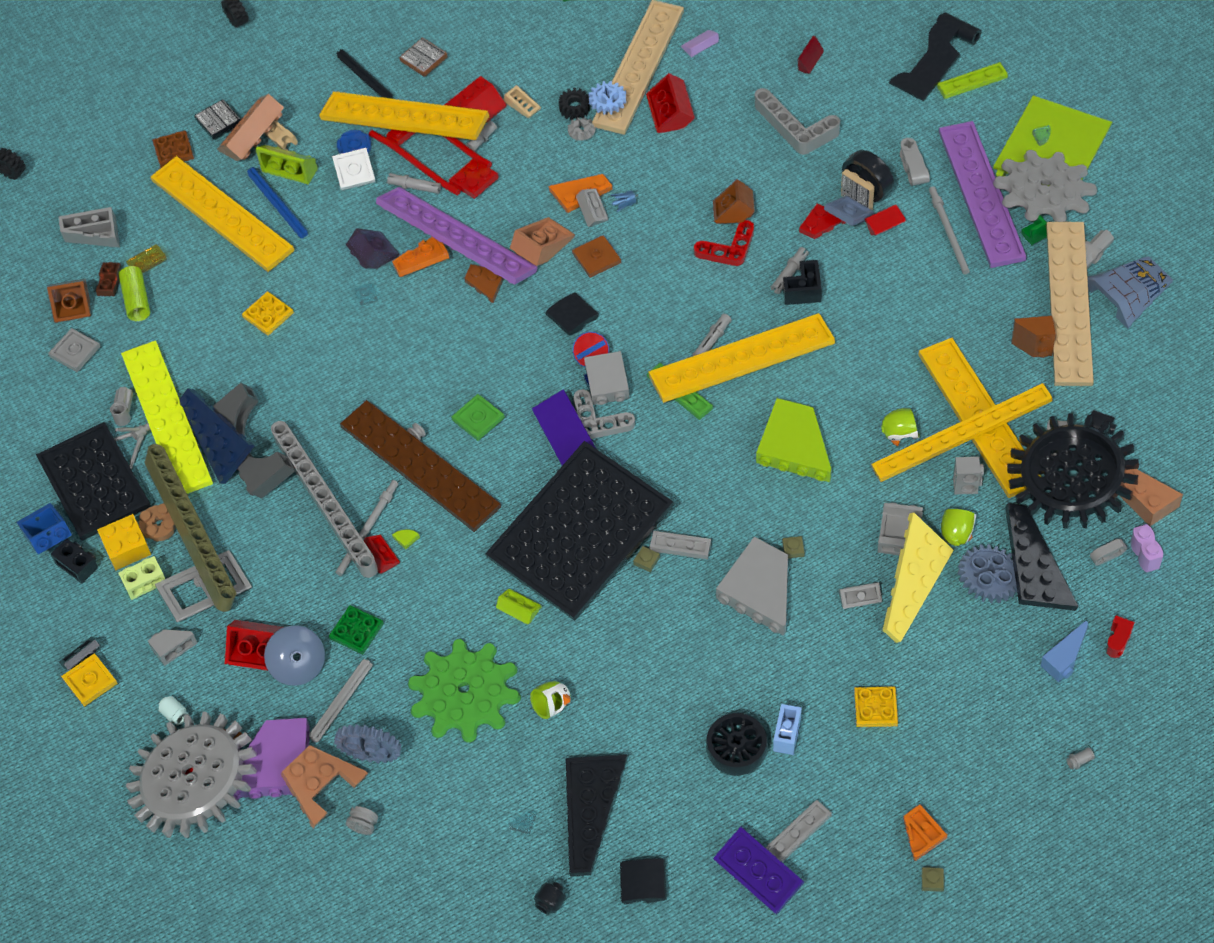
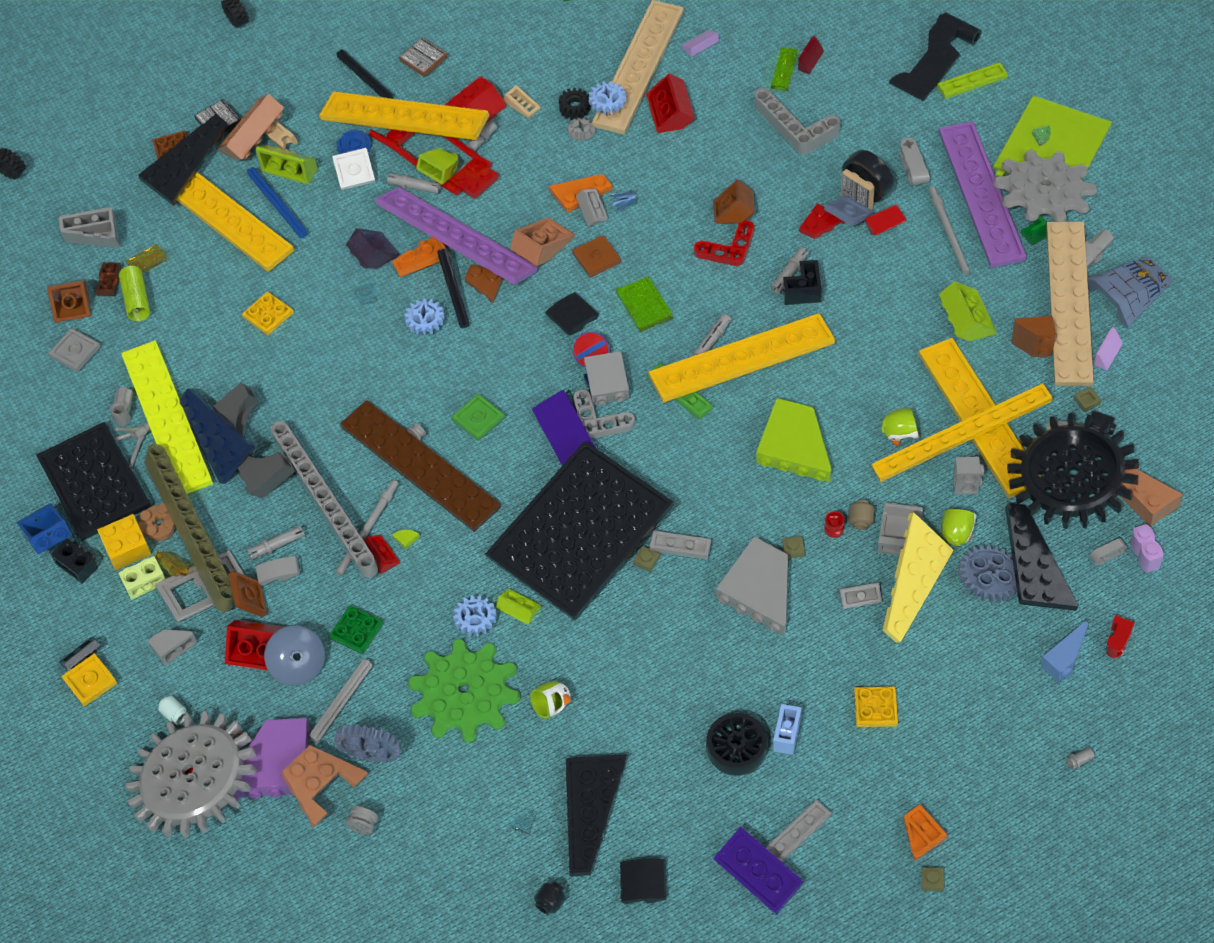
(172, 564): none -> clear yellow plate
(181, 163): none -> black wing
(247, 594): none -> dark orange plate
(274, 543): none -> light grey pin
(277, 569): none -> light grey slope
(424, 316): none -> light blue gear
(438, 164): none -> lime torso
(453, 288): none -> black axle
(474, 615): none -> light blue gear
(644, 304): none -> clear neon green tile
(784, 69): none -> clear neon green tile
(834, 524): none -> red wheel
(861, 515): none -> dark tan head
(967, 312): none -> lime slope
(1087, 399): none -> olive plate
(1108, 349): none -> lavender slope

